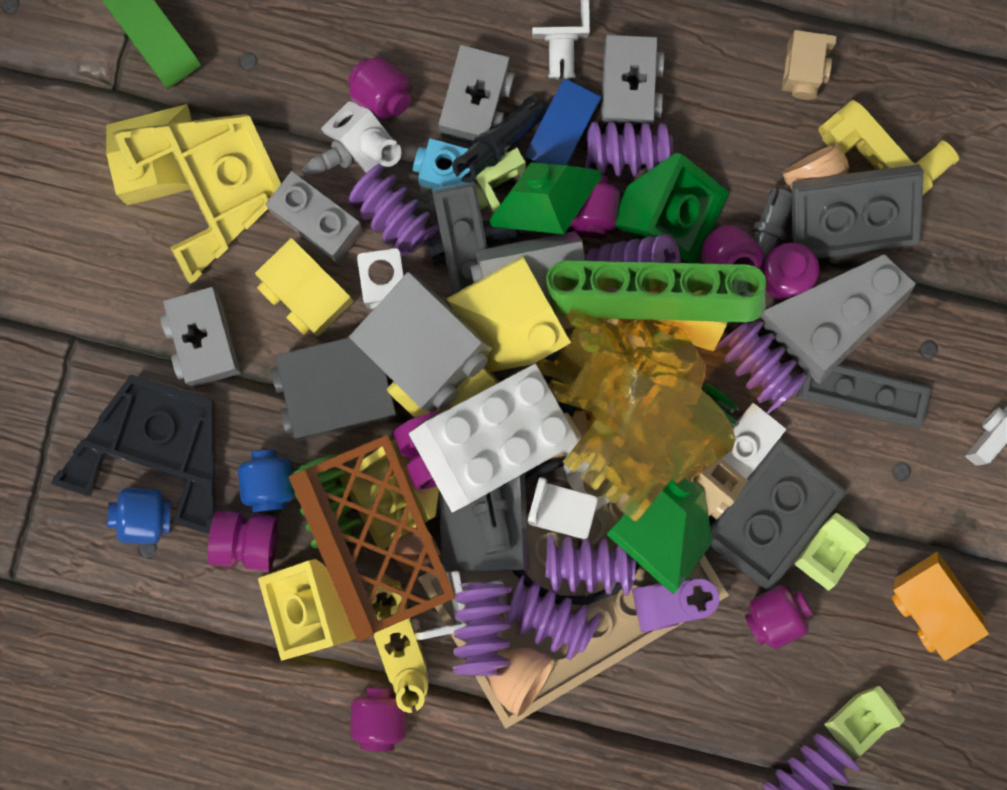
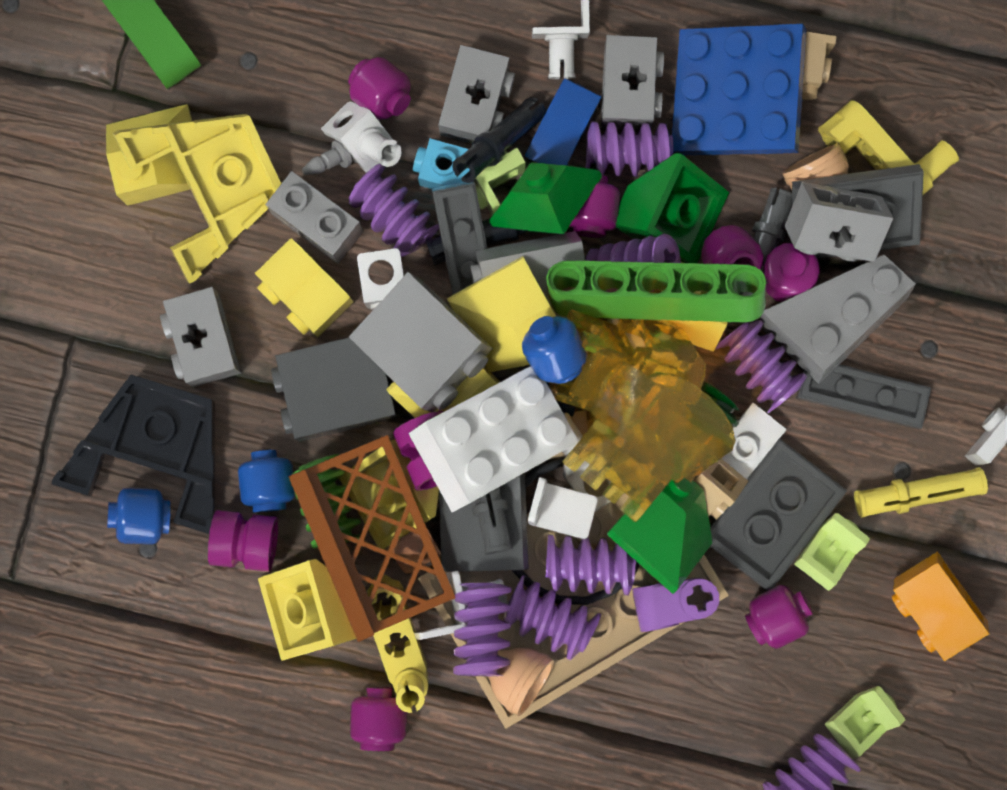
(554, 349): none -> blue head
(739, 90): none -> blue plate
(838, 222): none -> light grey brick
(902, 496): none -> light yellow pin

